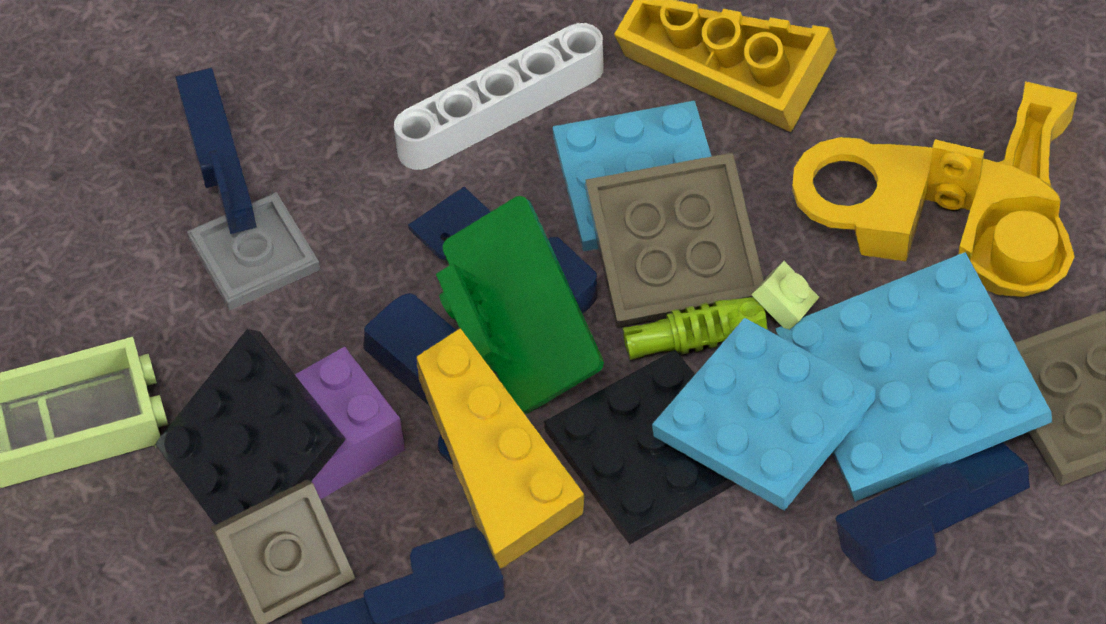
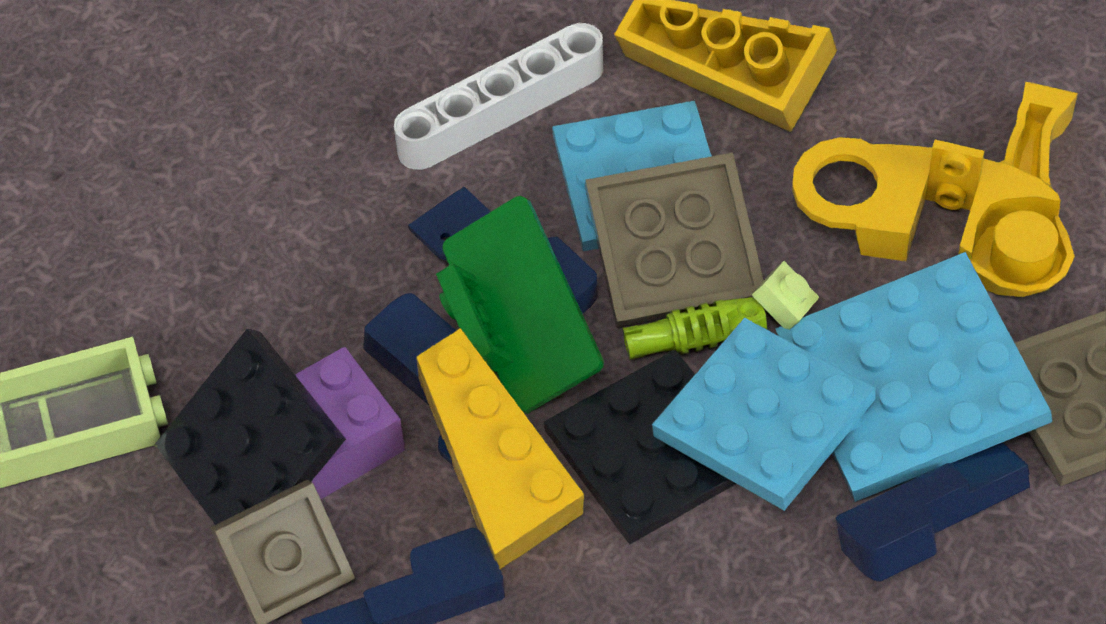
(215, 146): dark blue piece -> none
(255, 259): light grey tile -> none

